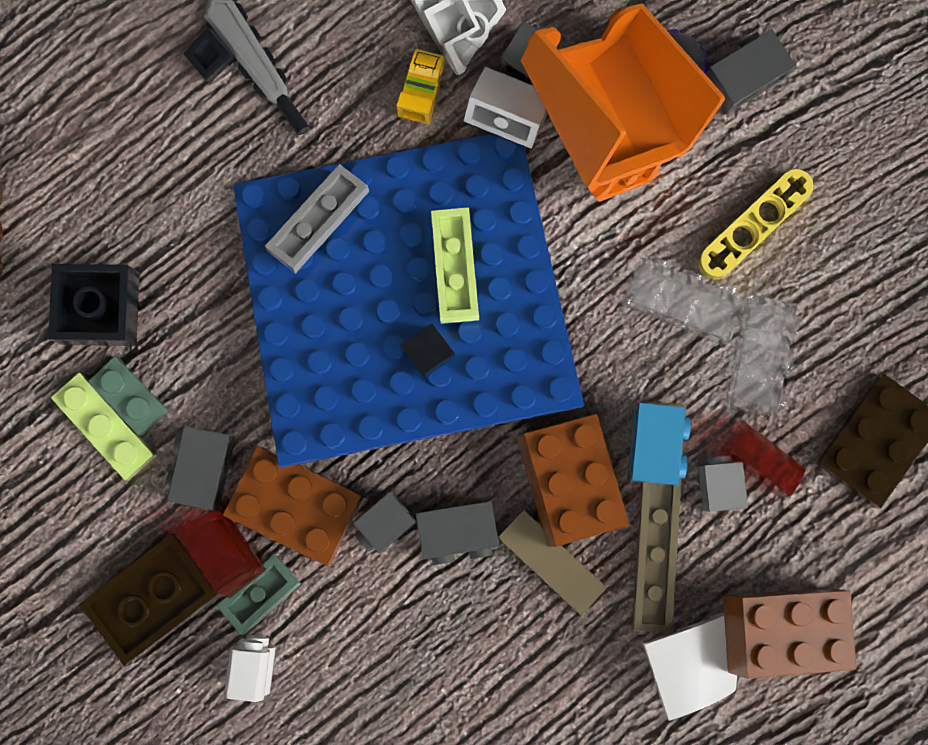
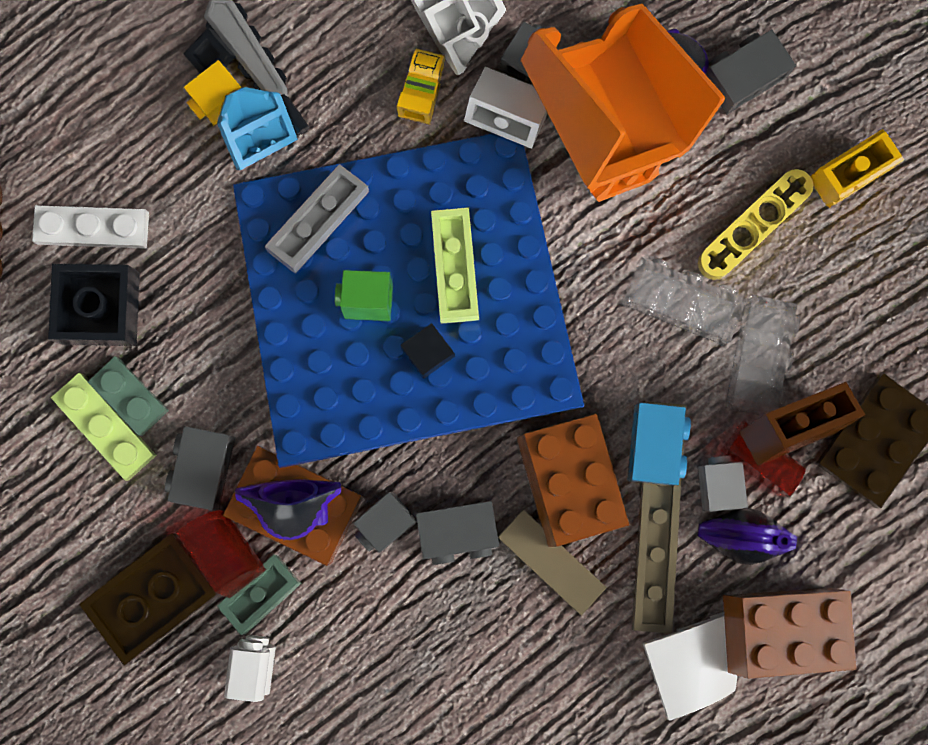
(90, 226): none -> white plate
(209, 91): none -> yellow brick
(254, 125): none -> dark azure slope
(289, 506): none -> hat
(365, 295): none -> bright green brick
(747, 536): none -> dark purple hat
(801, 423): none -> reddish brown brick
(856, 168): none -> yellow brick

